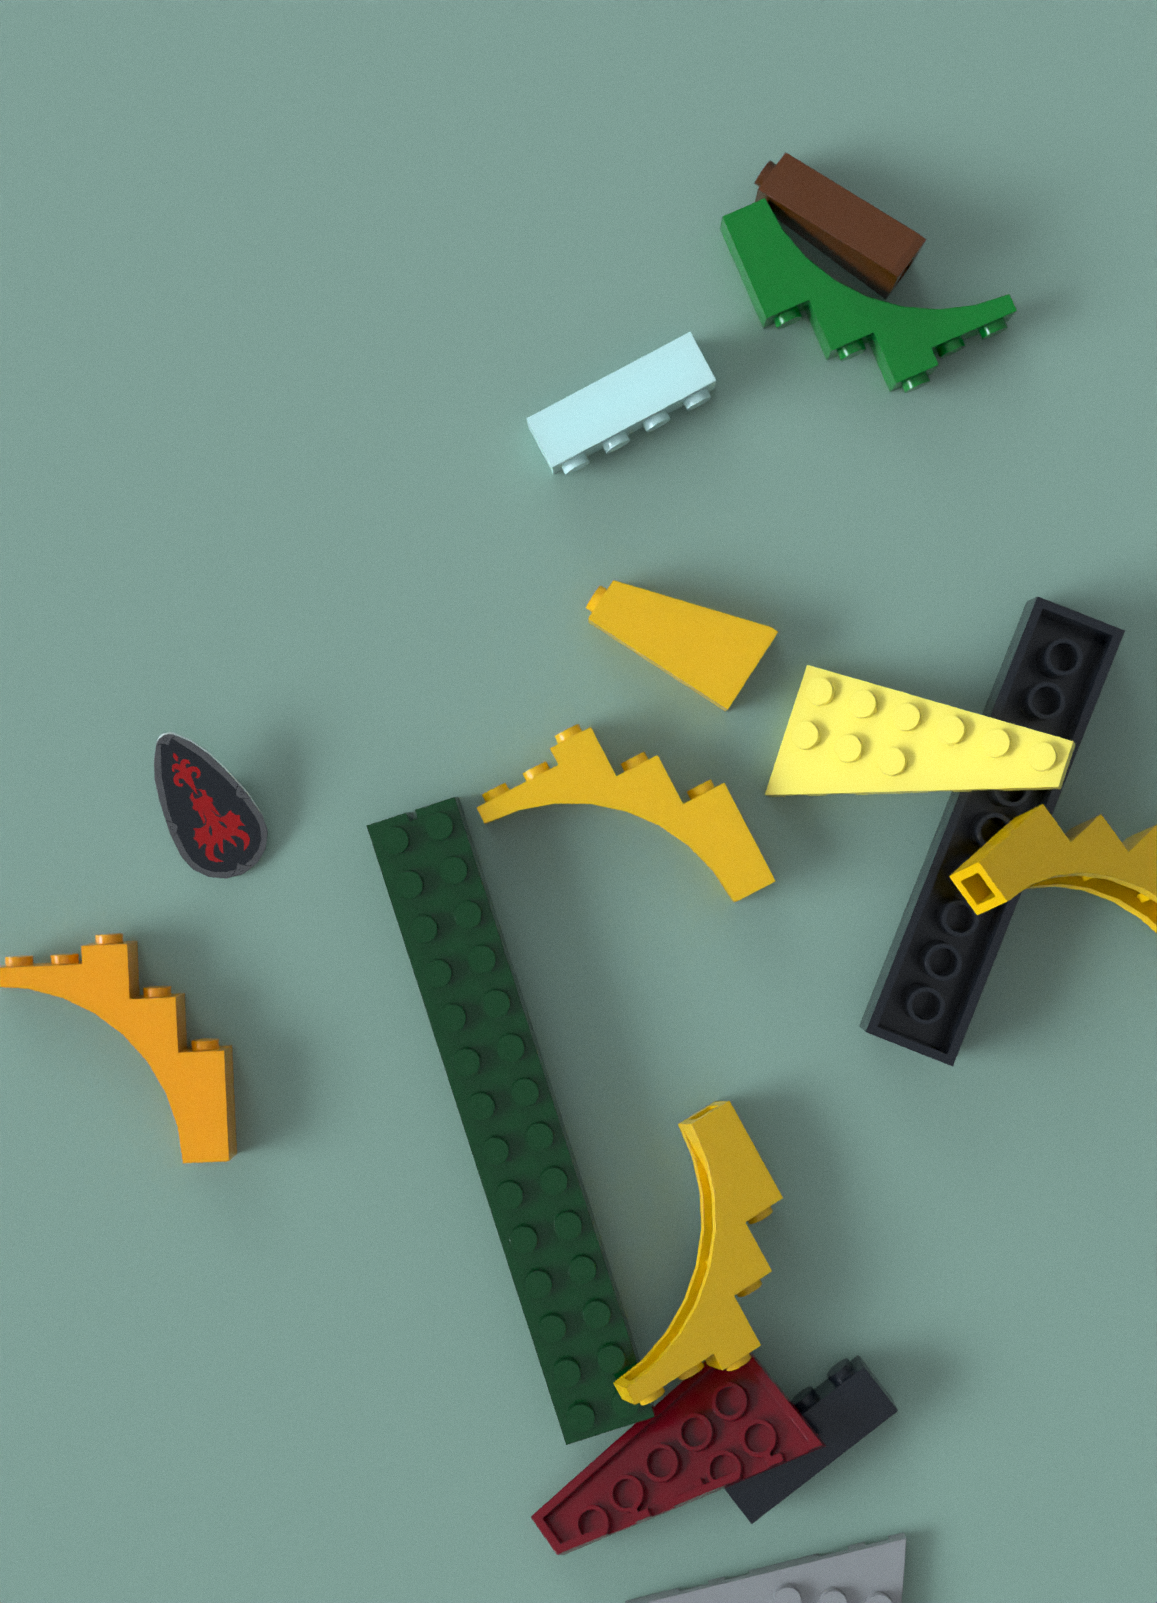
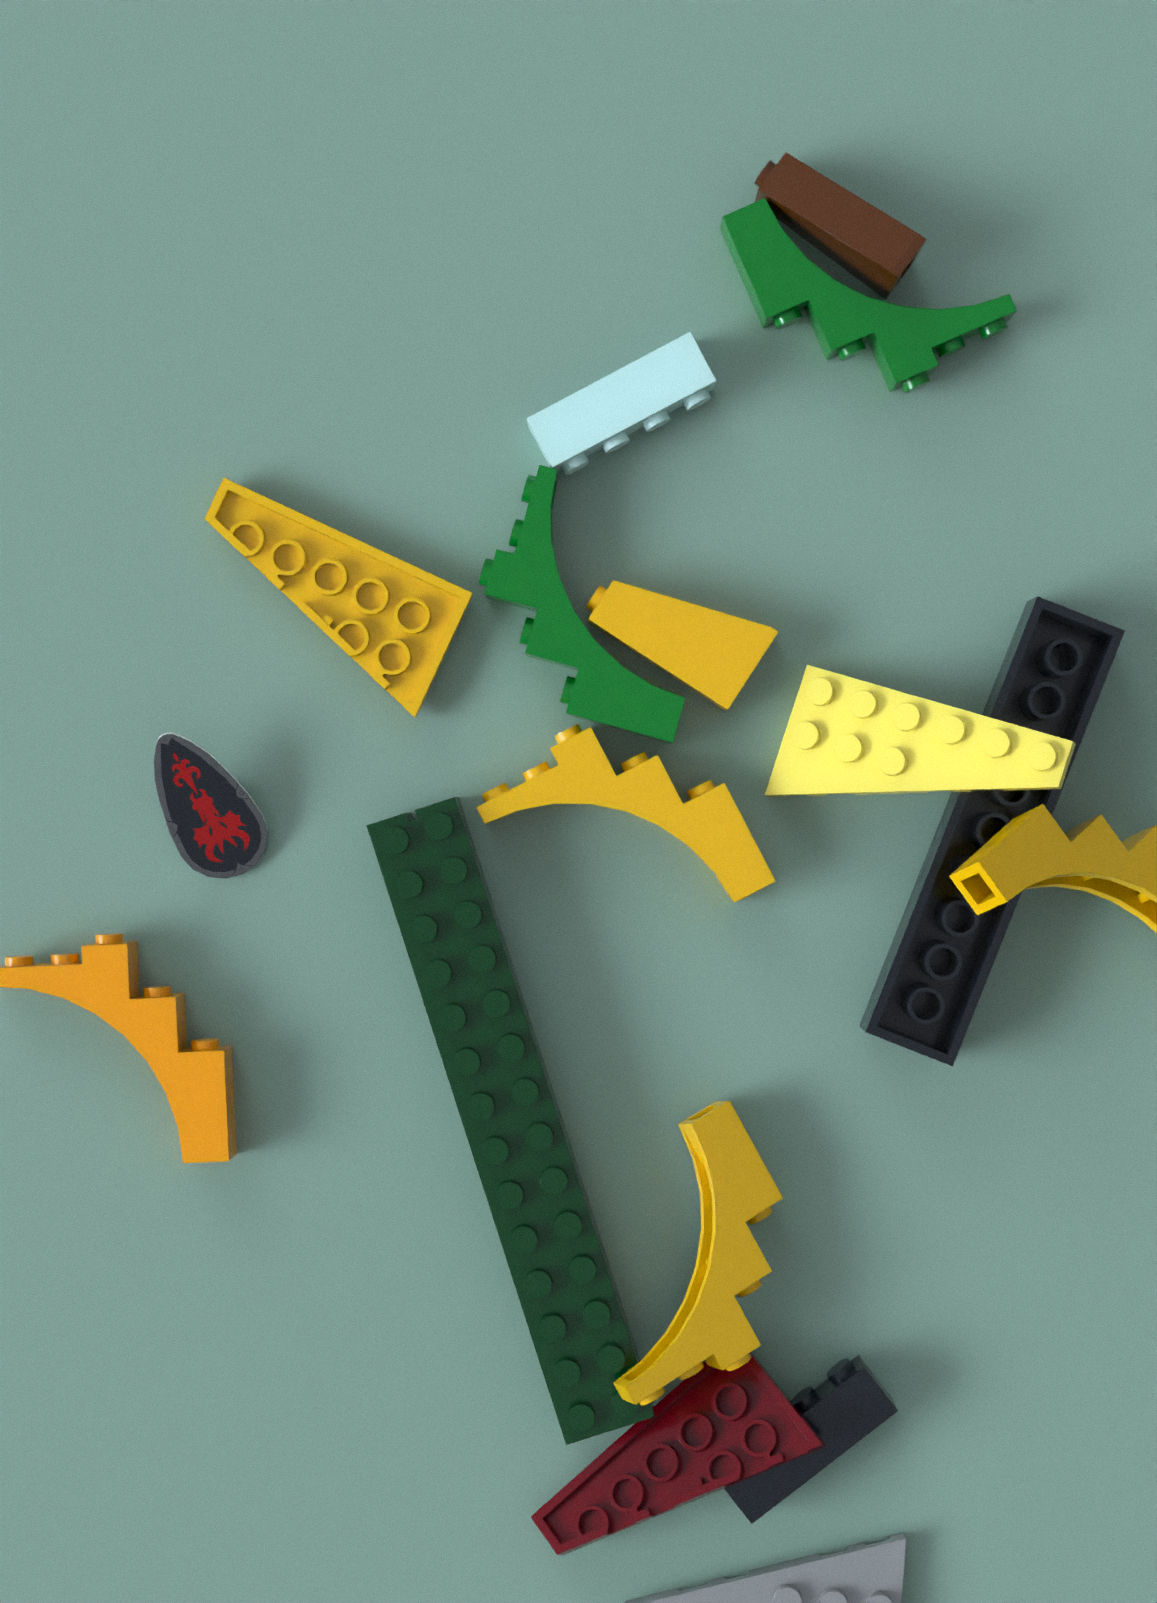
(367, 601): none -> yellow wing
(531, 580): none -> green arch

